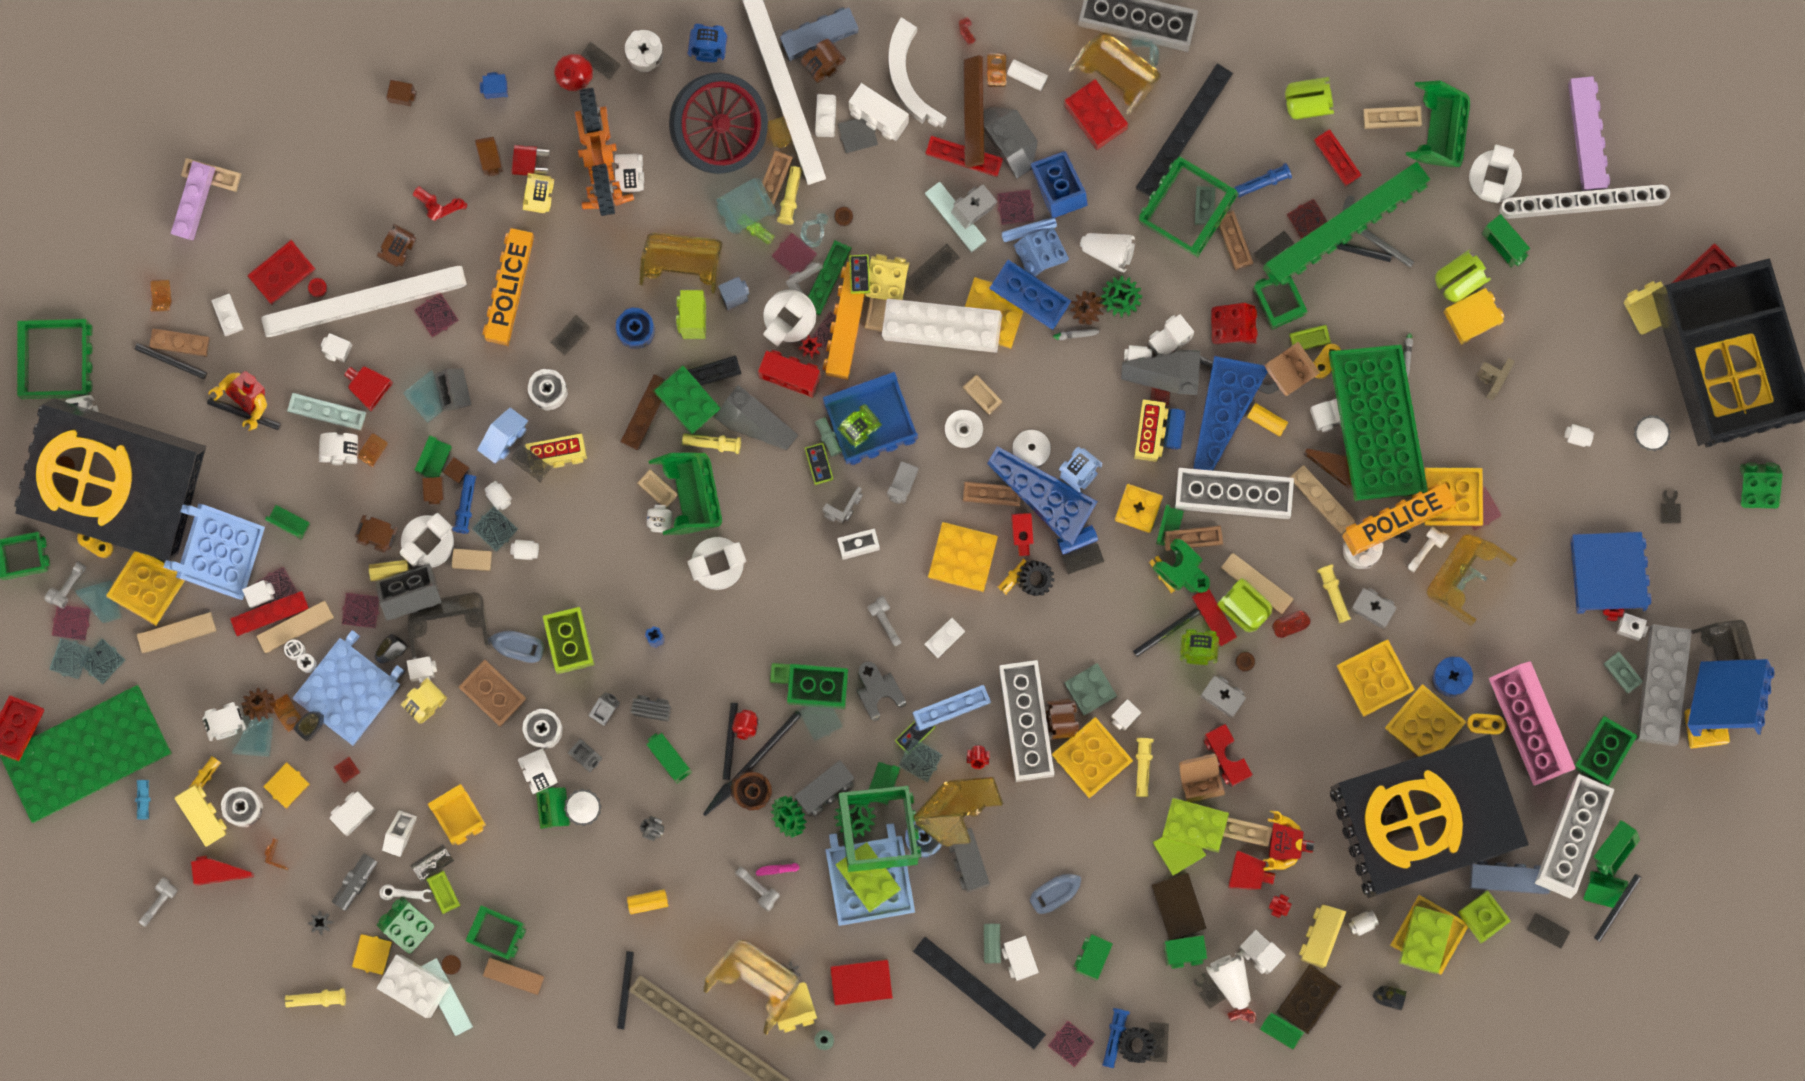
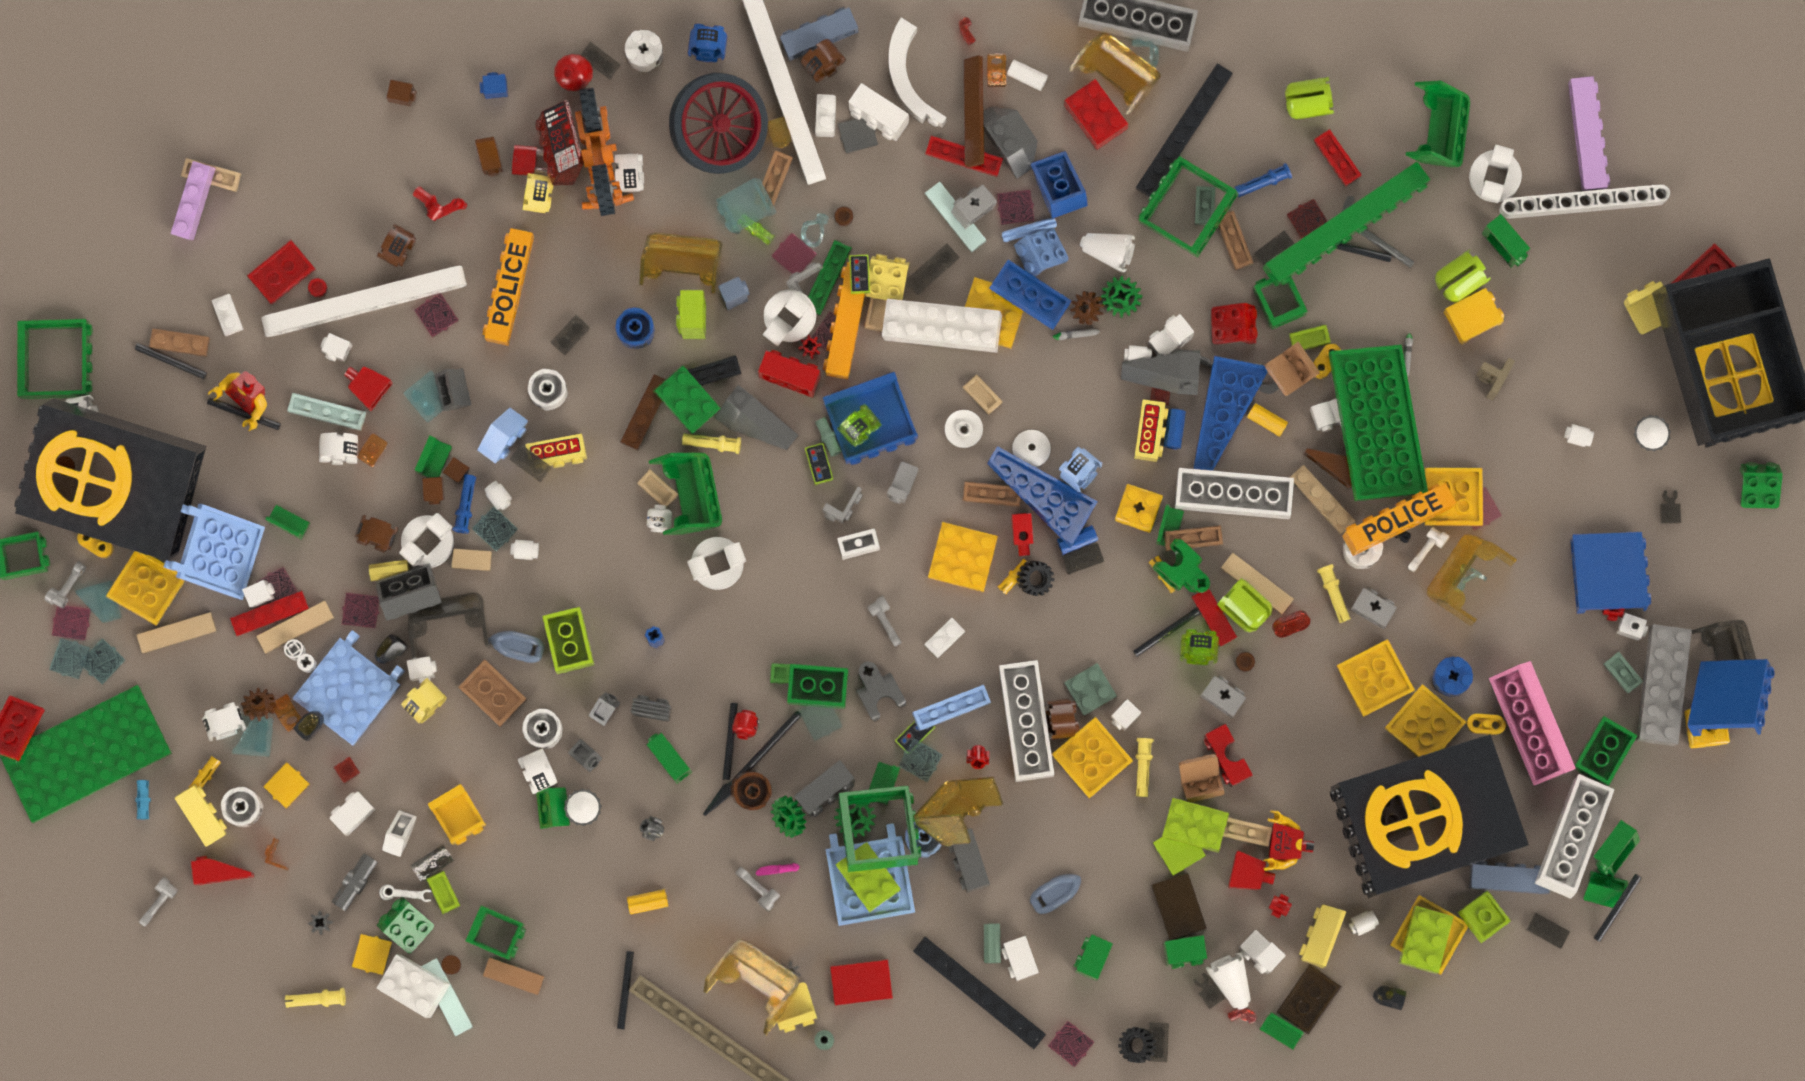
(160, 295): clear orange bracket -> none
(560, 144): none -> slope
(788, 204): light yellow pin -> none
(1117, 1027): blue pin -> none
(1392, 117): tan plate -> none

